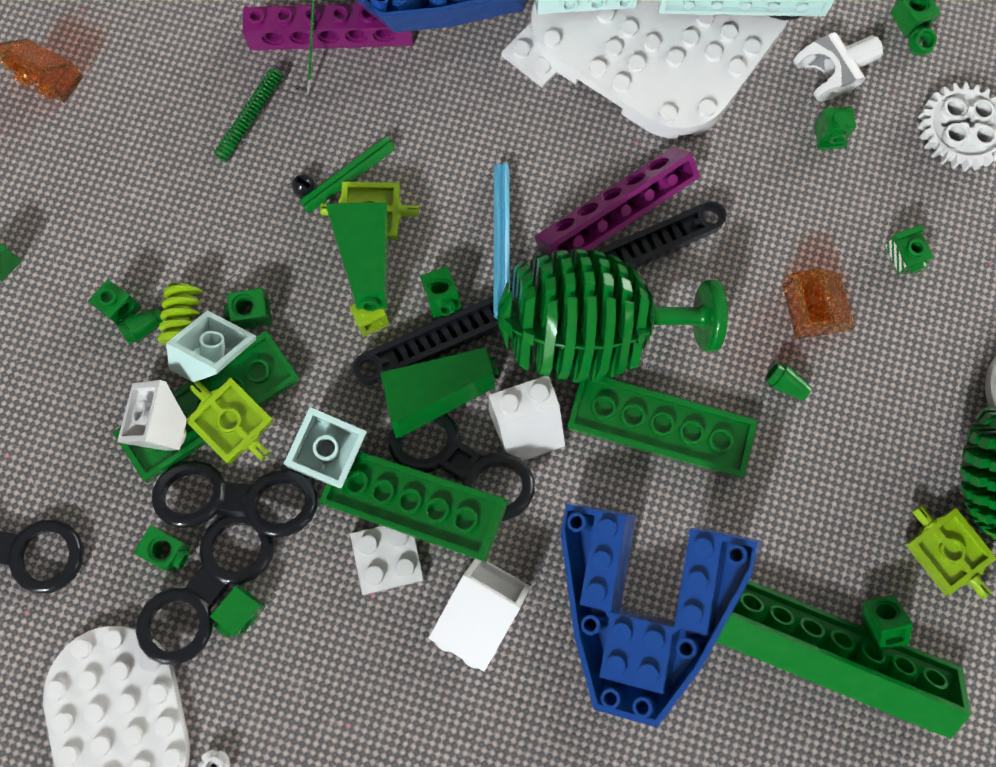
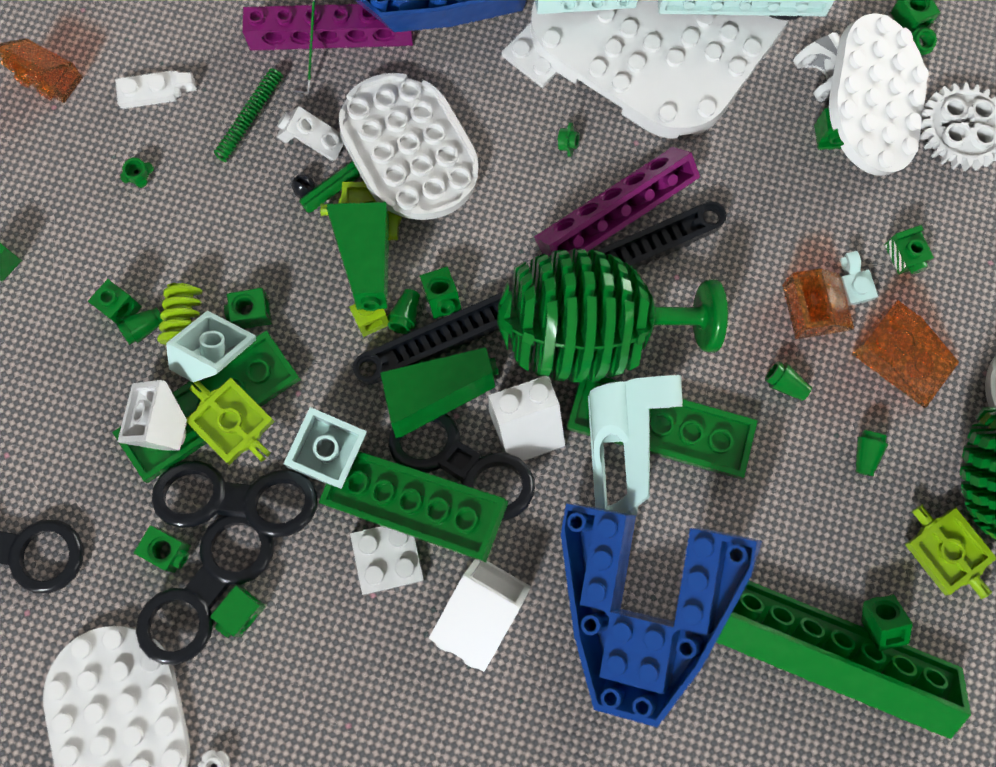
(133, 165): none -> green plate
(153, 88): none -> white hinge
(310, 131): none -> white bracket
(404, 313): none -> green cone
(408, 146): none -> white plate
(501, 232): medium azure axle -> none
(568, 139): none -> green plate
(623, 415): none -> light aqua panel
(857, 283): none -> light aqua plate
(869, 452): none -> green cone
(878, 94): none -> white plate
(907, 353): none -> clear orange slope

